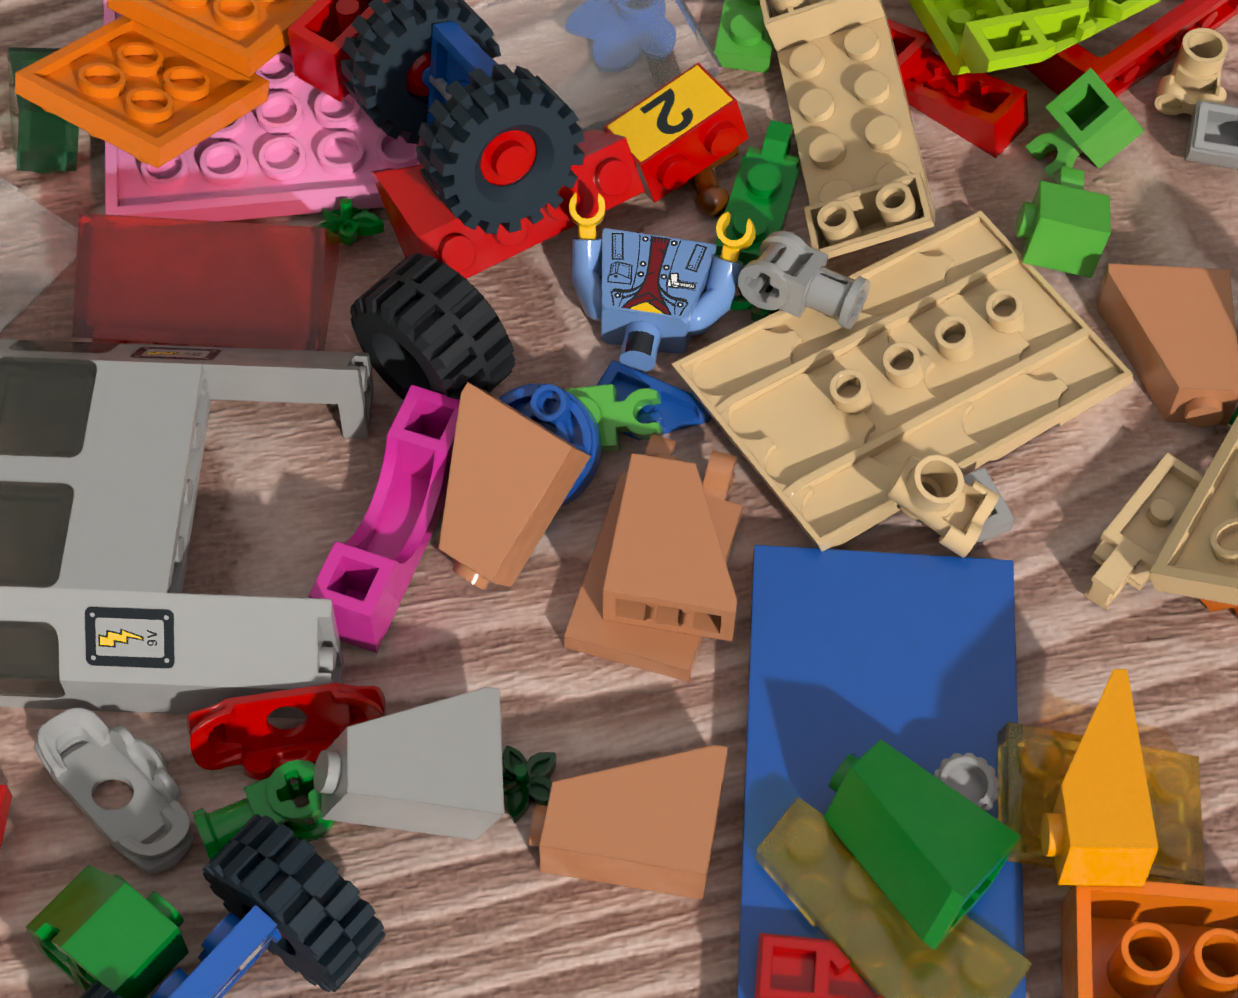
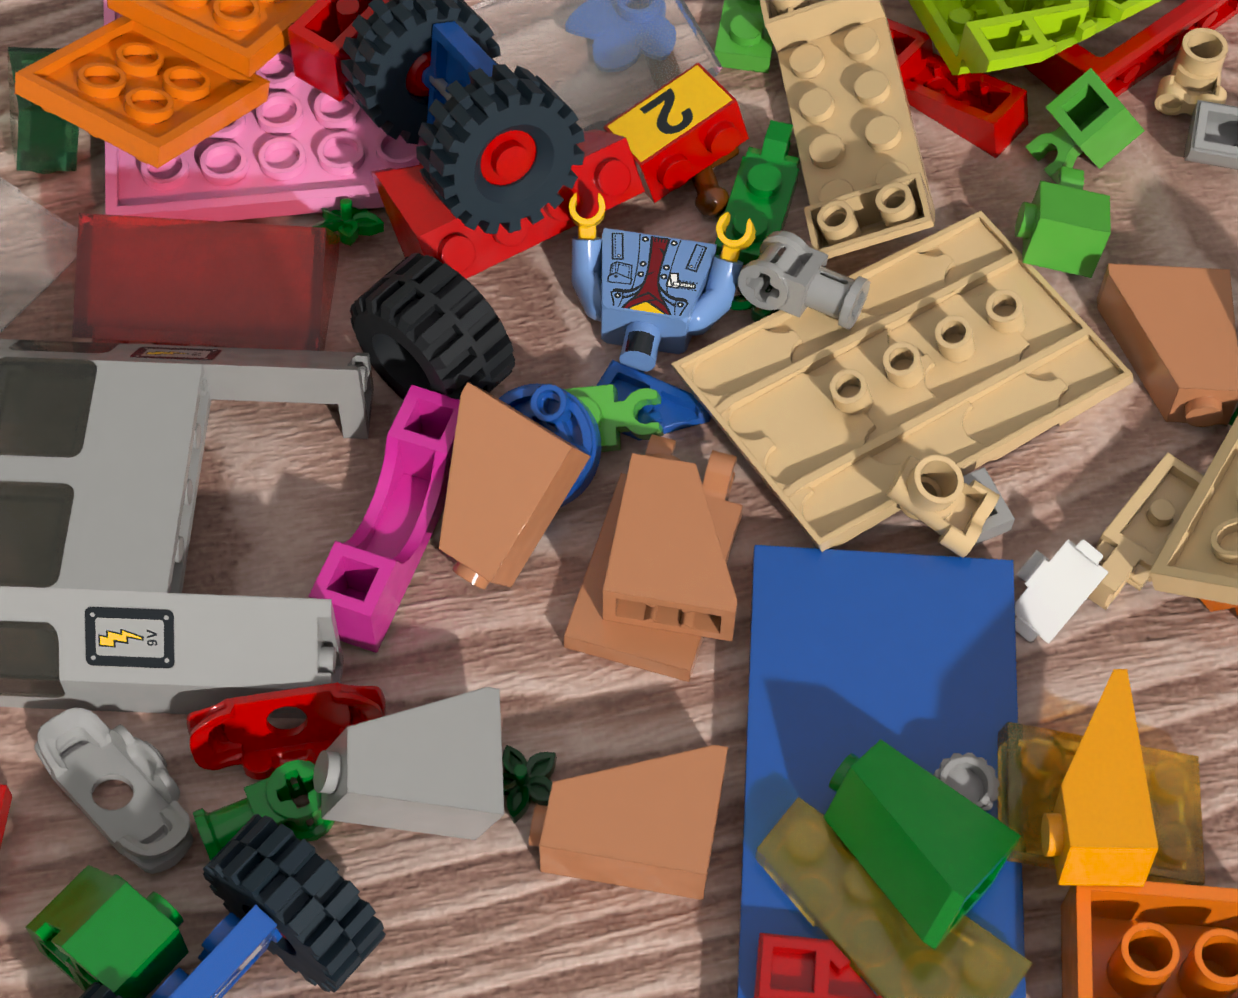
(1056, 588): none -> white piece

